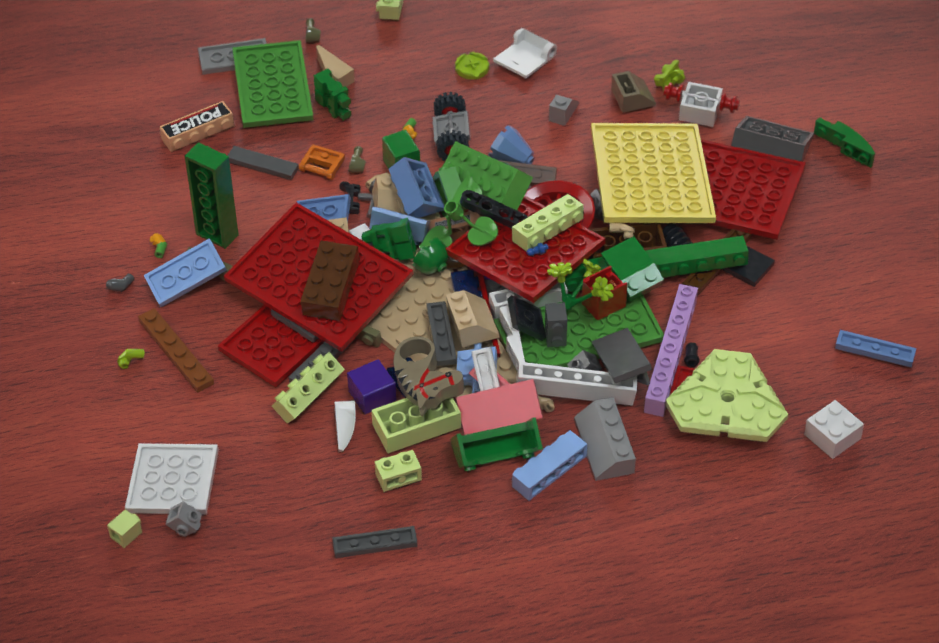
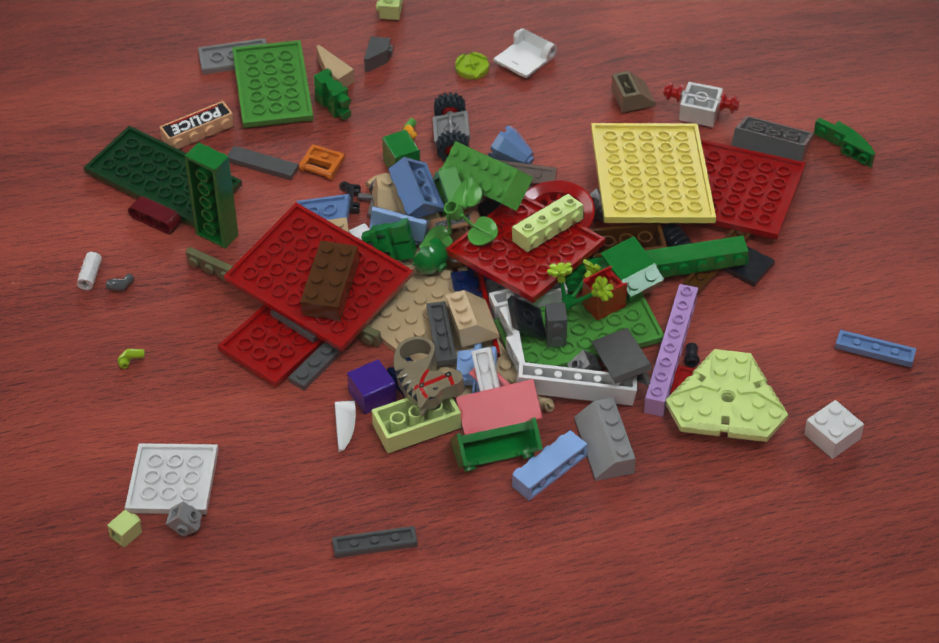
(89, 271): none -> white axle
(147, 169): none -> dark green plate
(154, 215): none -> dark red beam
(161, 244): arm -> none
(176, 350): dark orange plate -> none
(185, 272): light blue plate -> none
(308, 387): yellowish green brick -> none
(312, 33): olive bar -> none
(357, 164): olive bar -> none
(377, 52): none -> dark grey slope
(398, 470): yellowish green brick -> none
(492, 213): black beam -> none
(540, 248): blue piece -> none
(561, 109): light grey slope -> none
(622, 228): tan arm -> none
(670, 74): lime hips -> none

